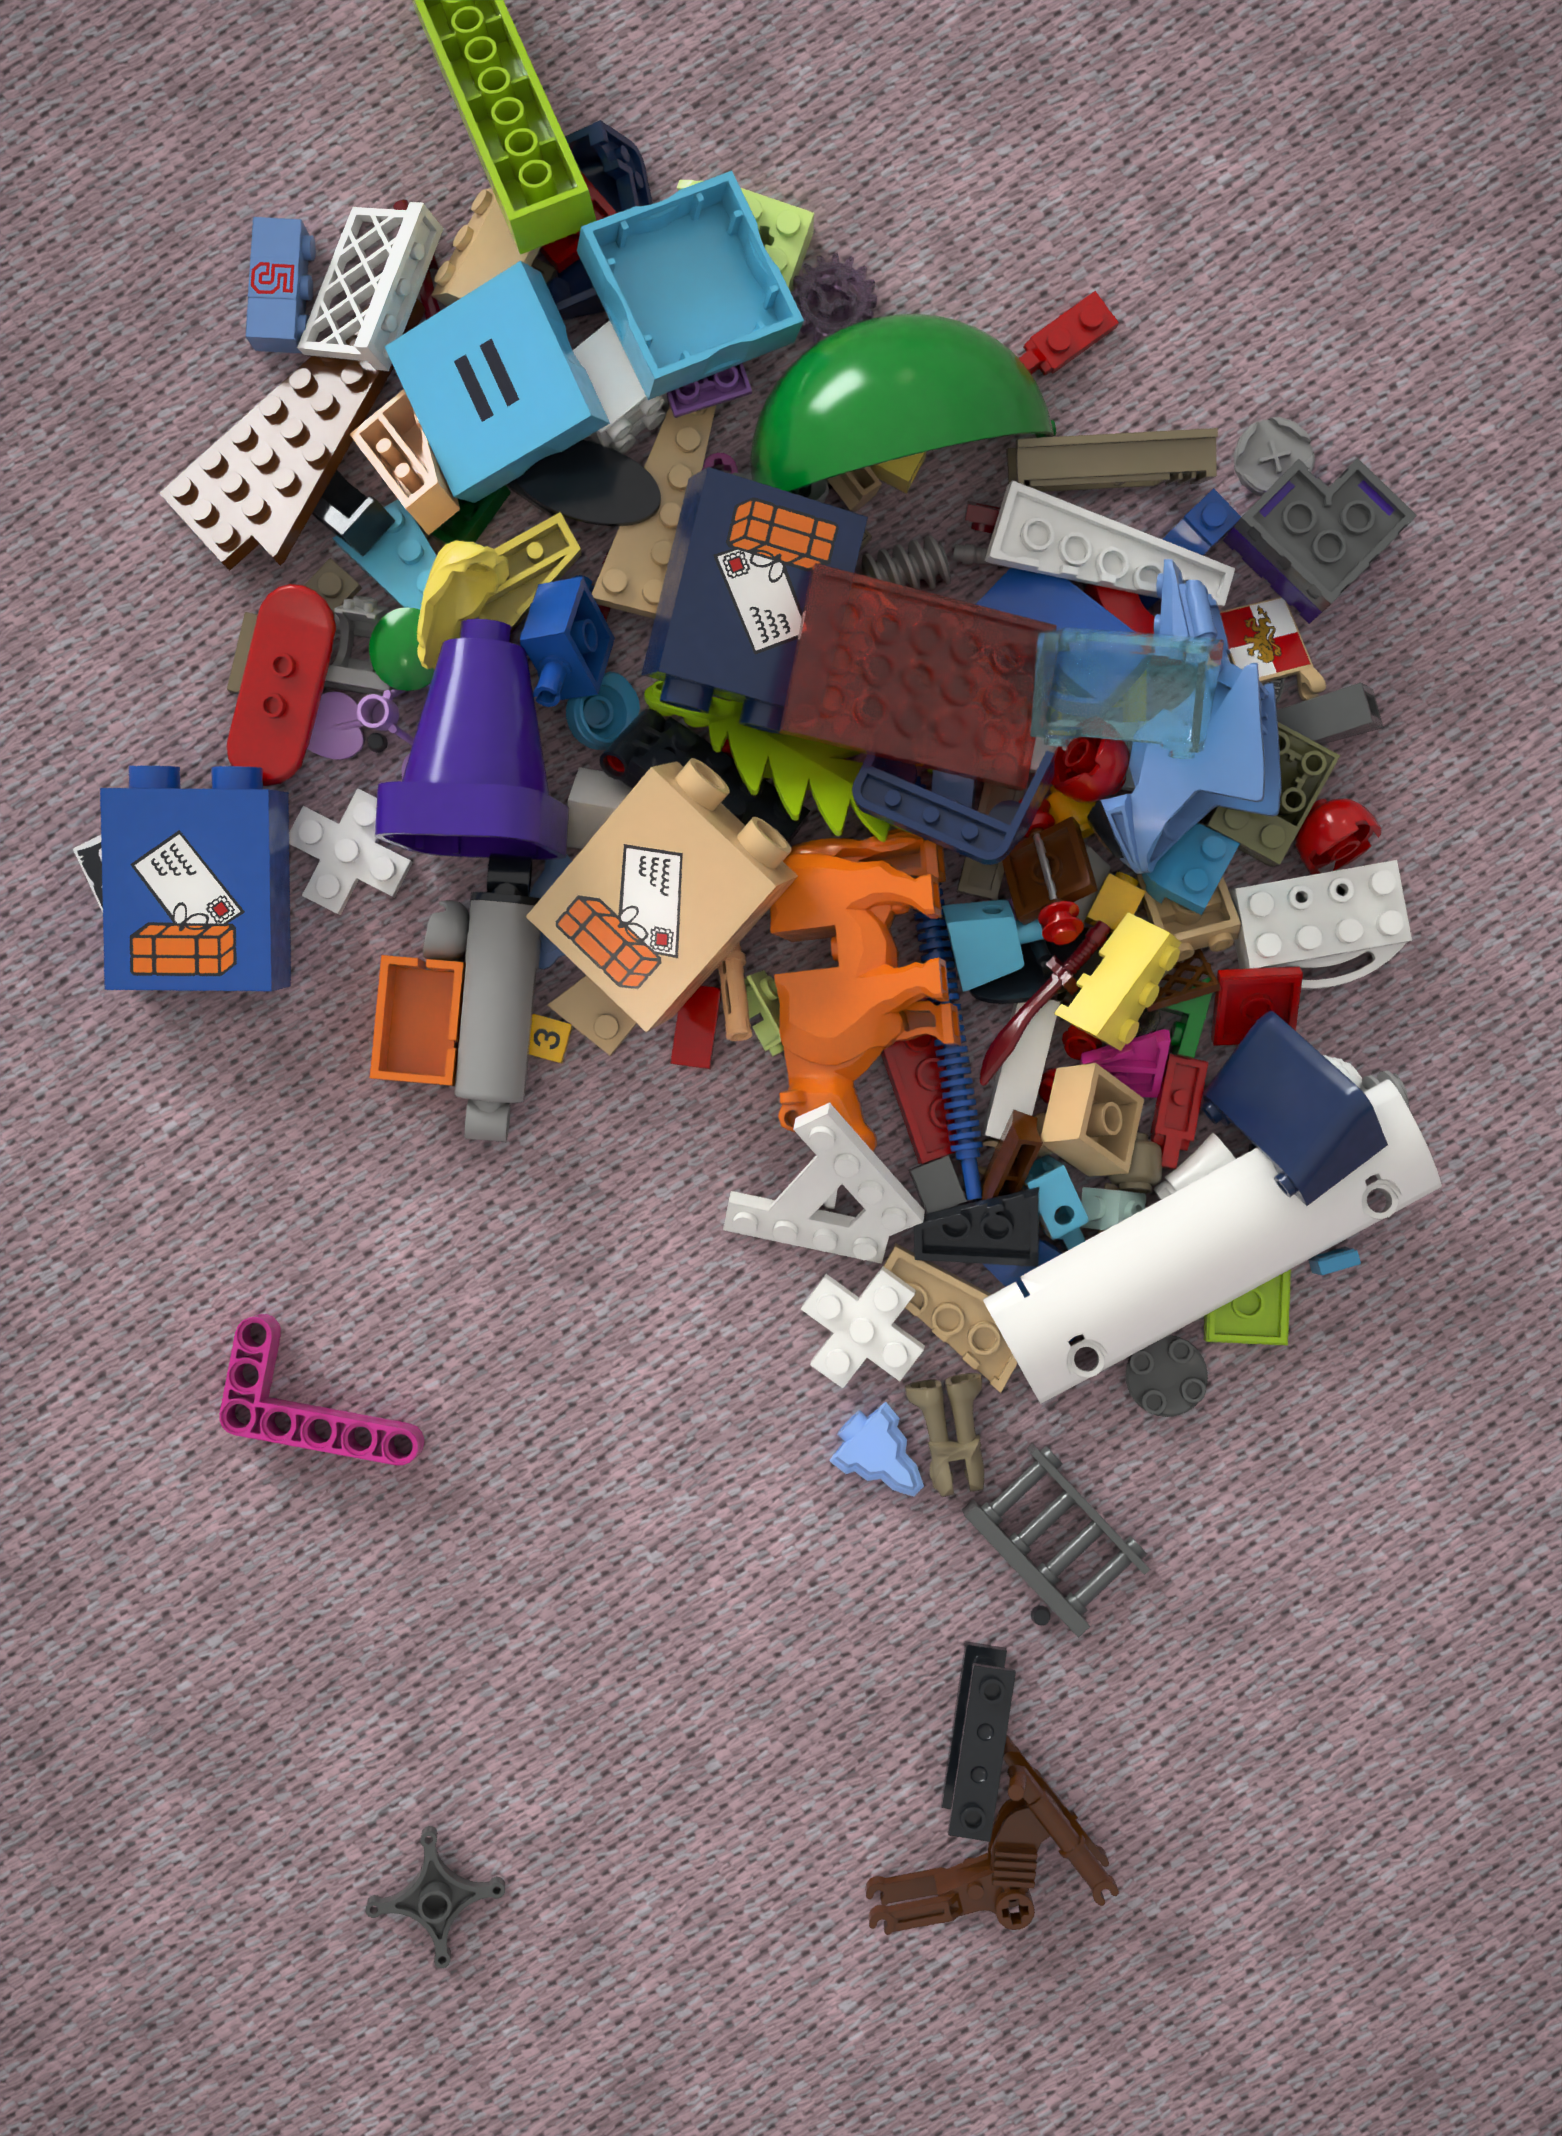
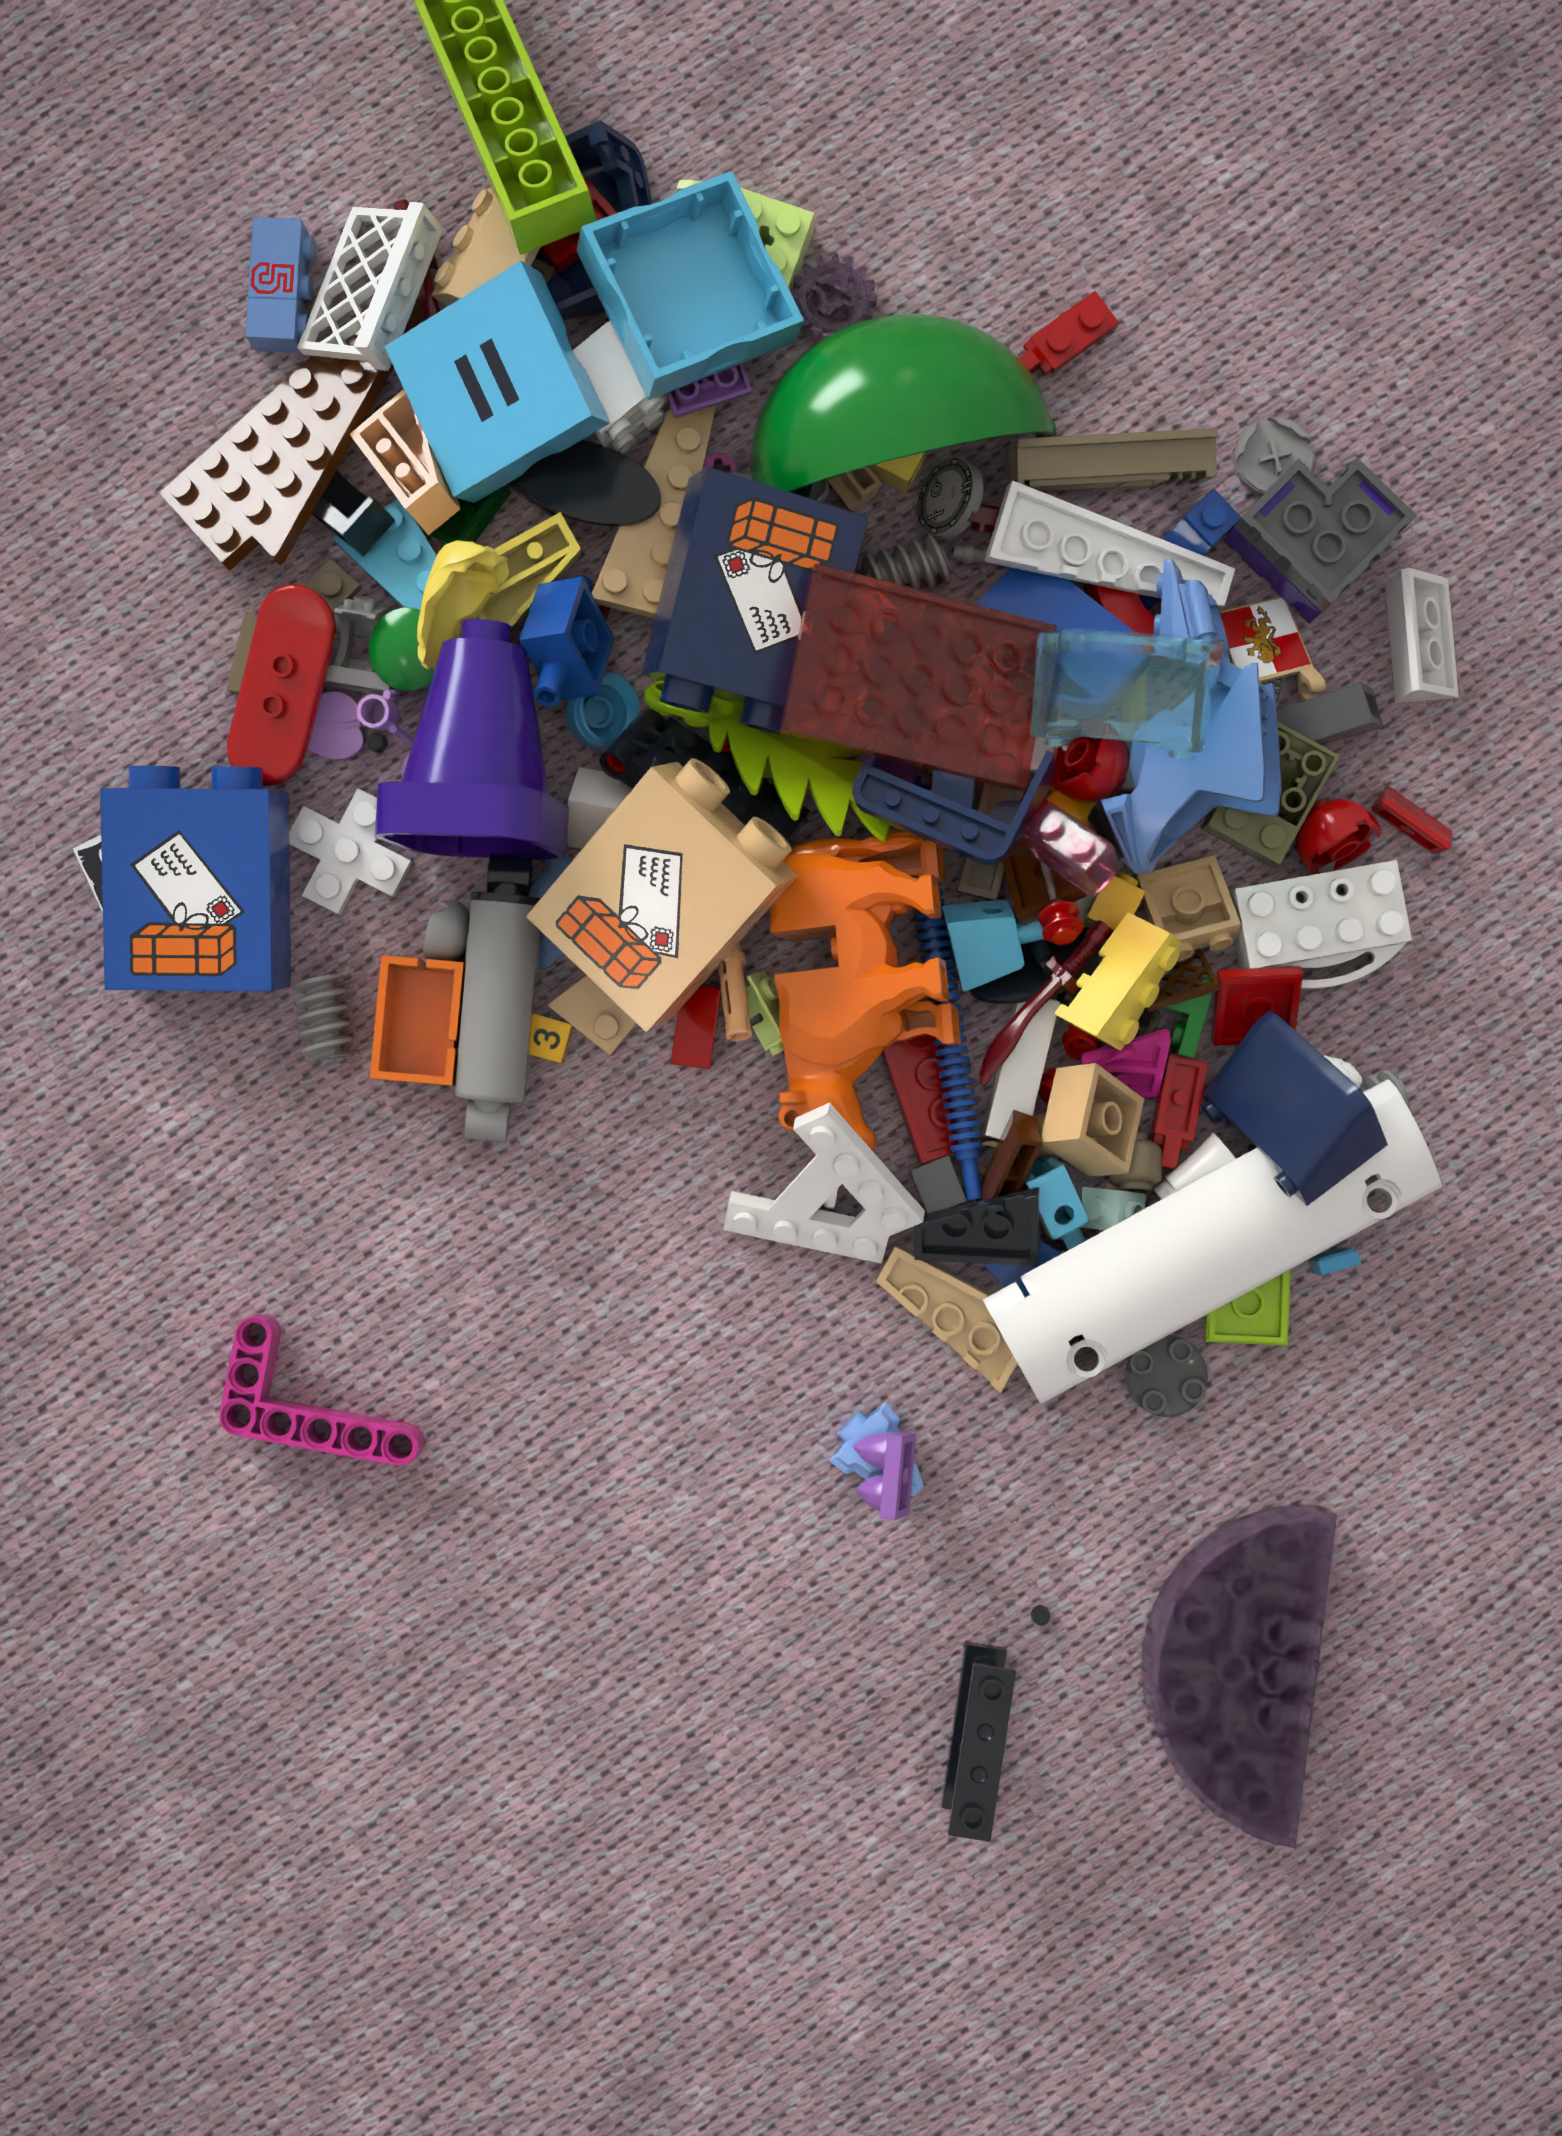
(322, 1018): none -> light grey piece
(435, 1897): dark grey piece -> none
(863, 1327): white plate -> none
(895, 1456): none -> medium lavender tile
(930, 1399): dark tan piece -> none
(949, 498): none -> tile
(1005, 1872): reddish brown piece -> none
(1045, 1576): dark grey fence -> none
(1071, 849): none -> clear pink brick
(1191, 868): dark azure slope -> none
(1238, 1664): none -> clear purple brick
(1412, 821): none -> red slope
(1421, 636): none -> white slope

